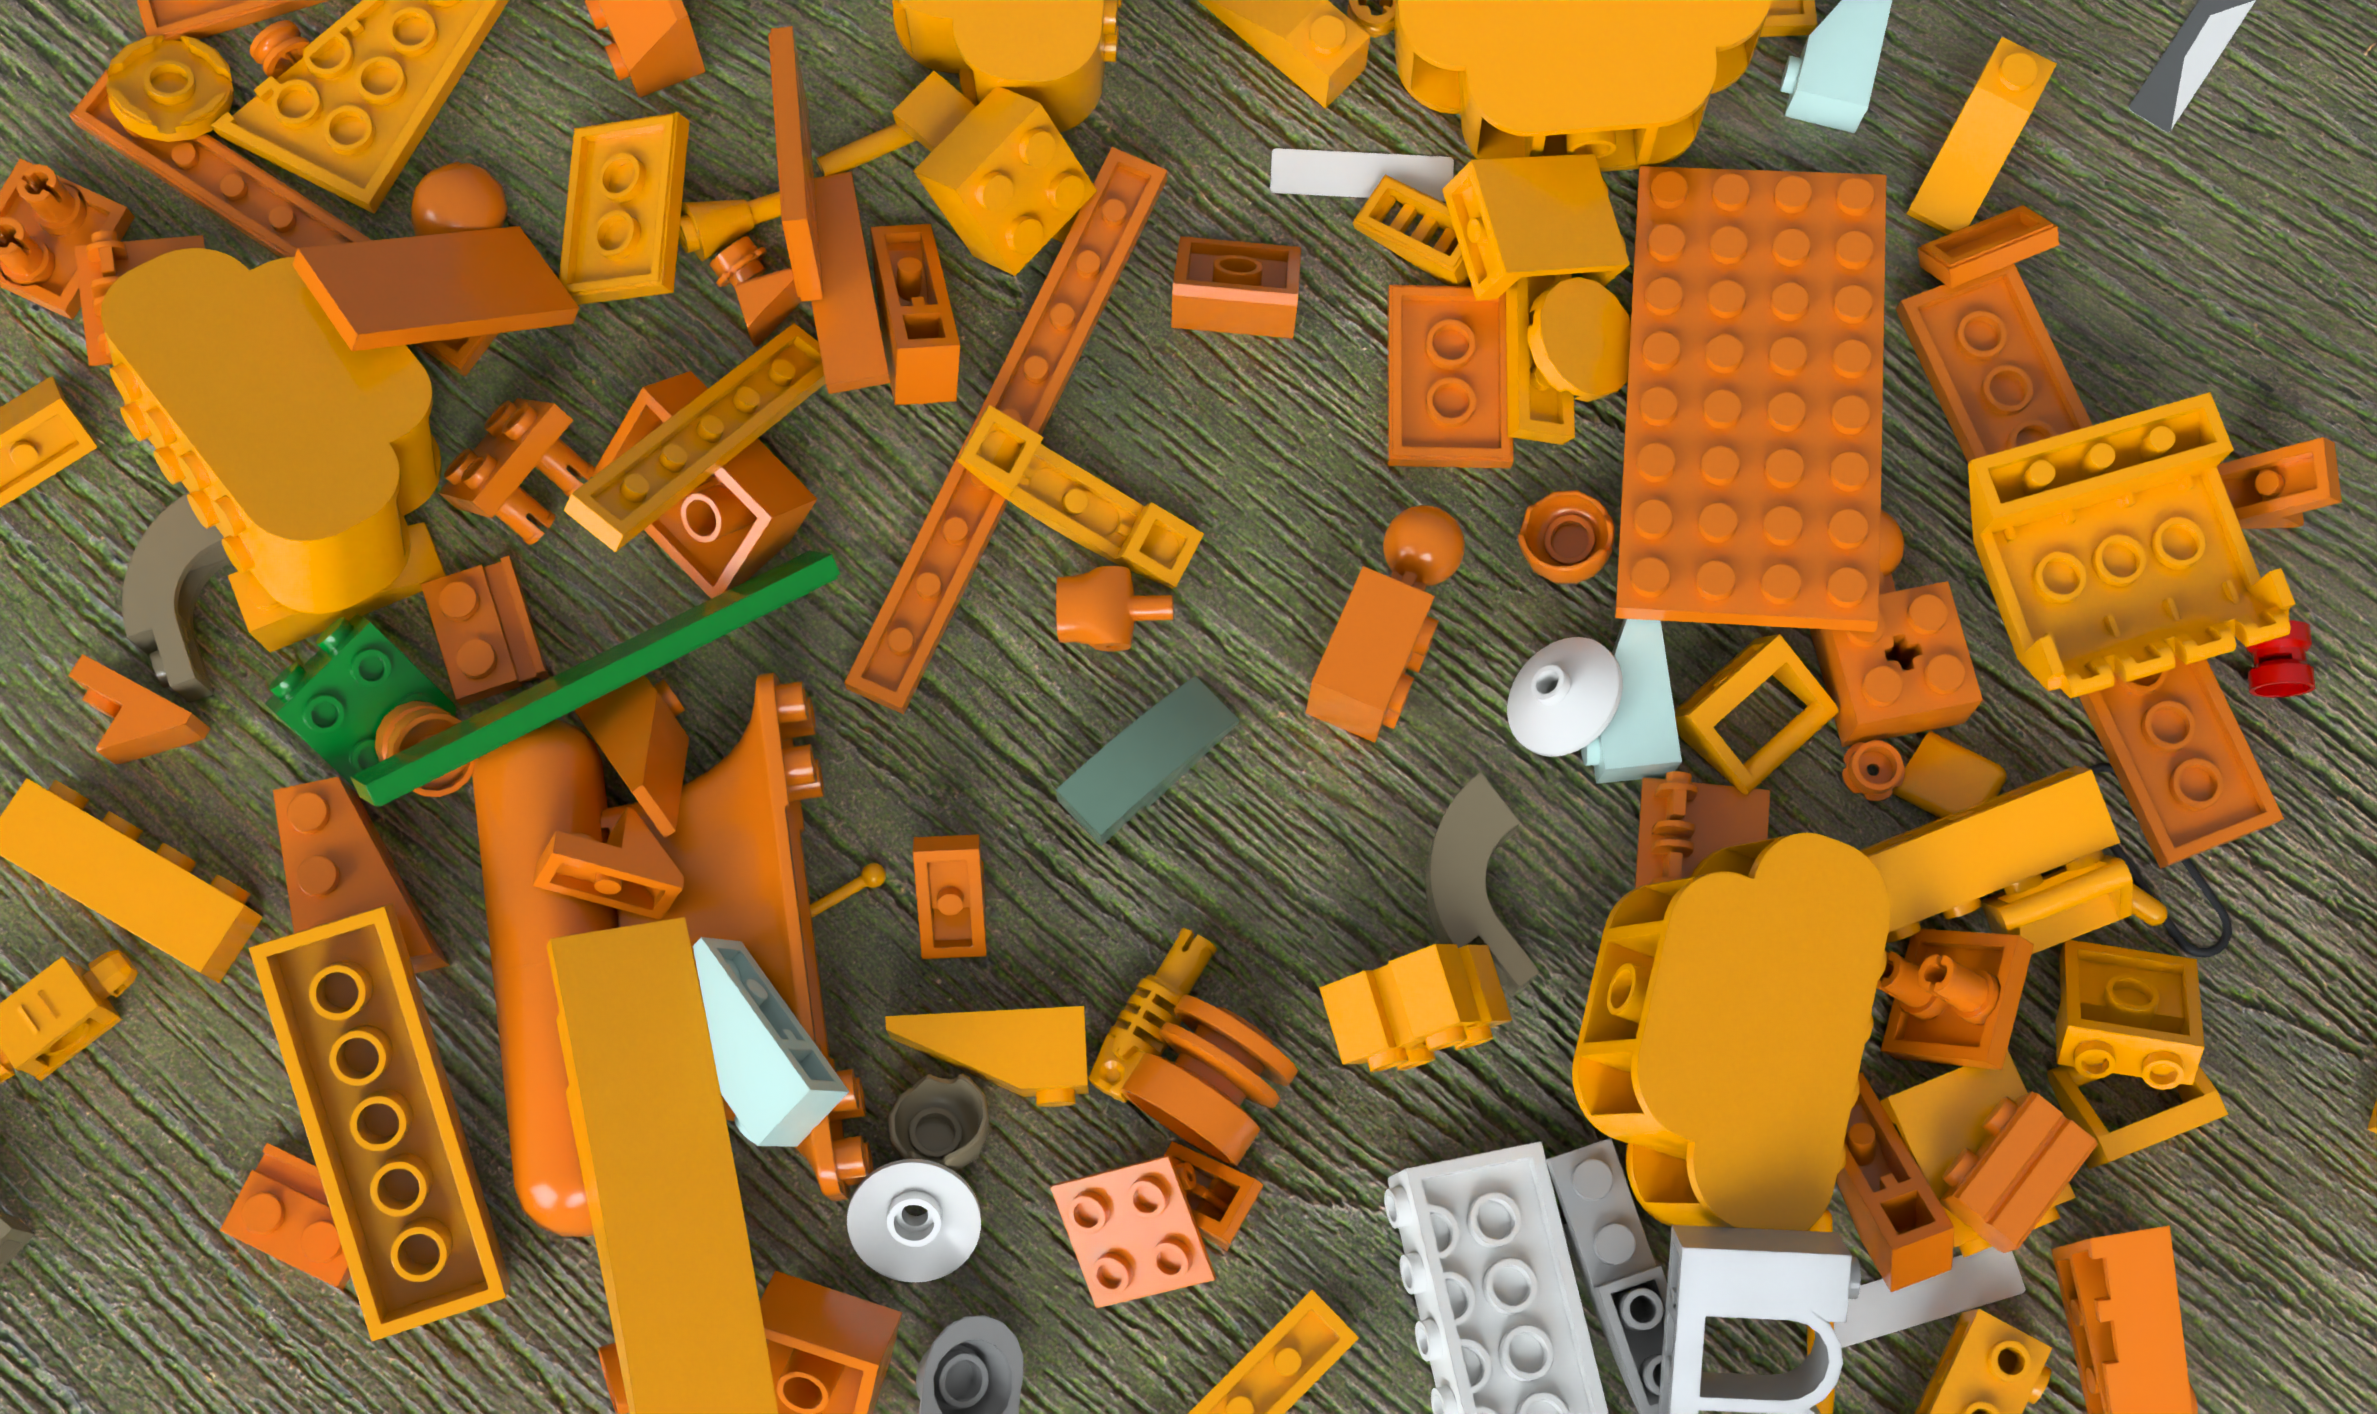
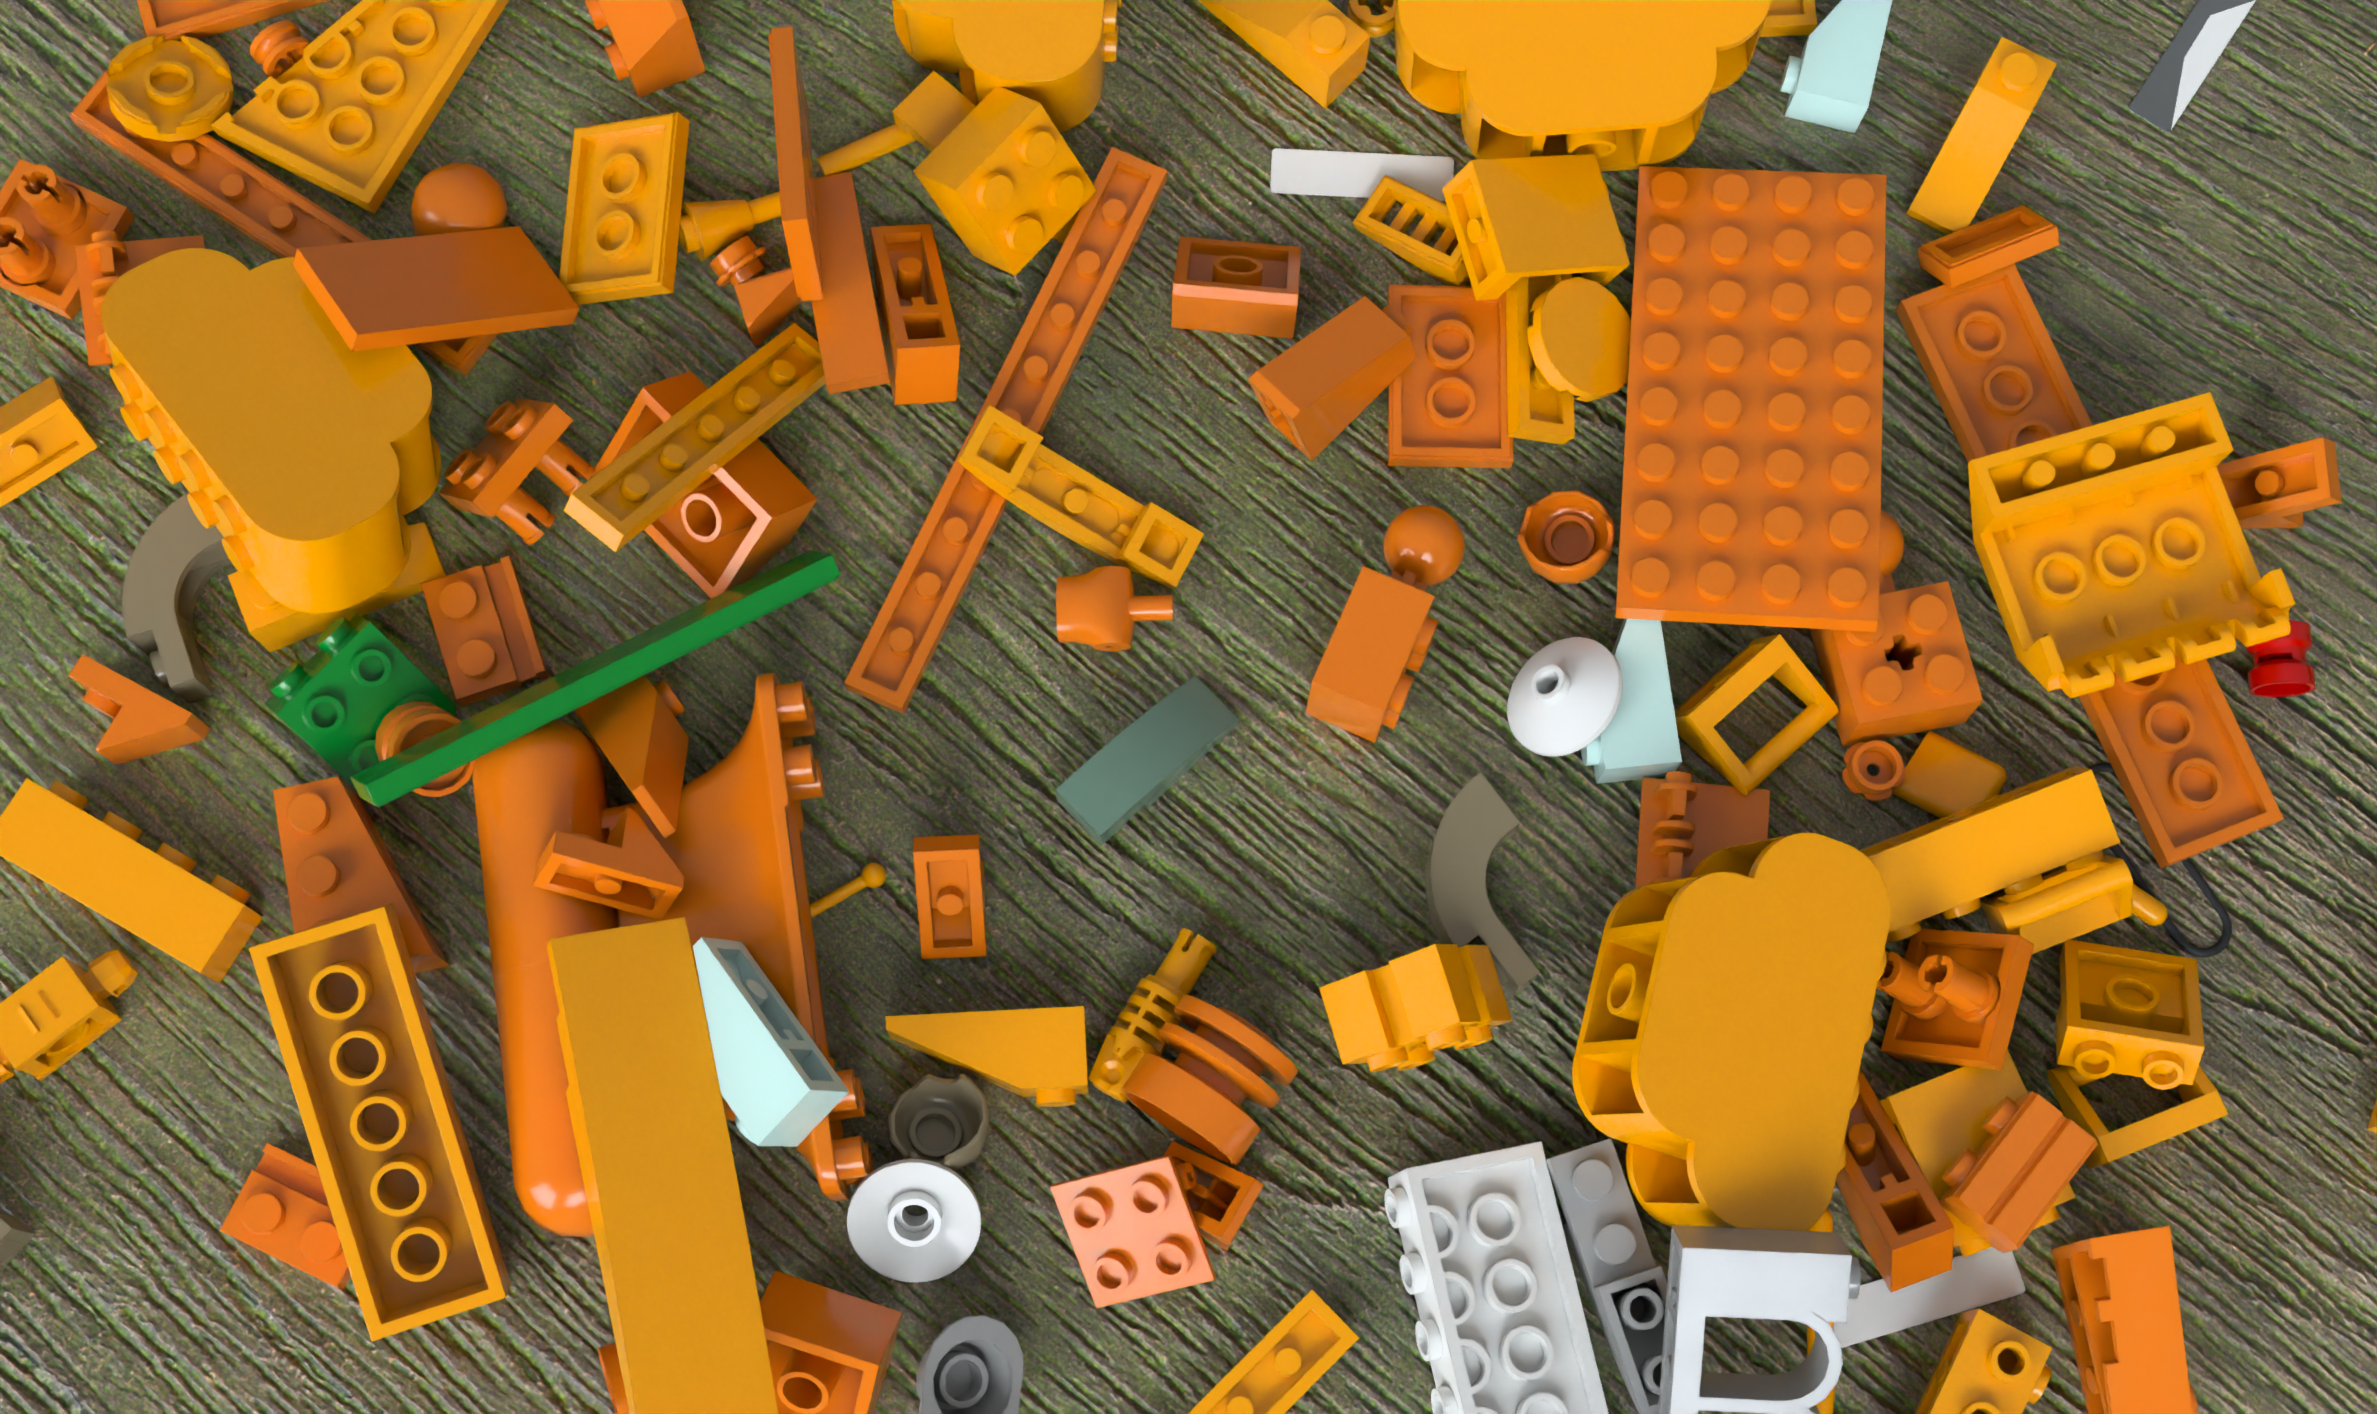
(1333, 374): none -> orange slope

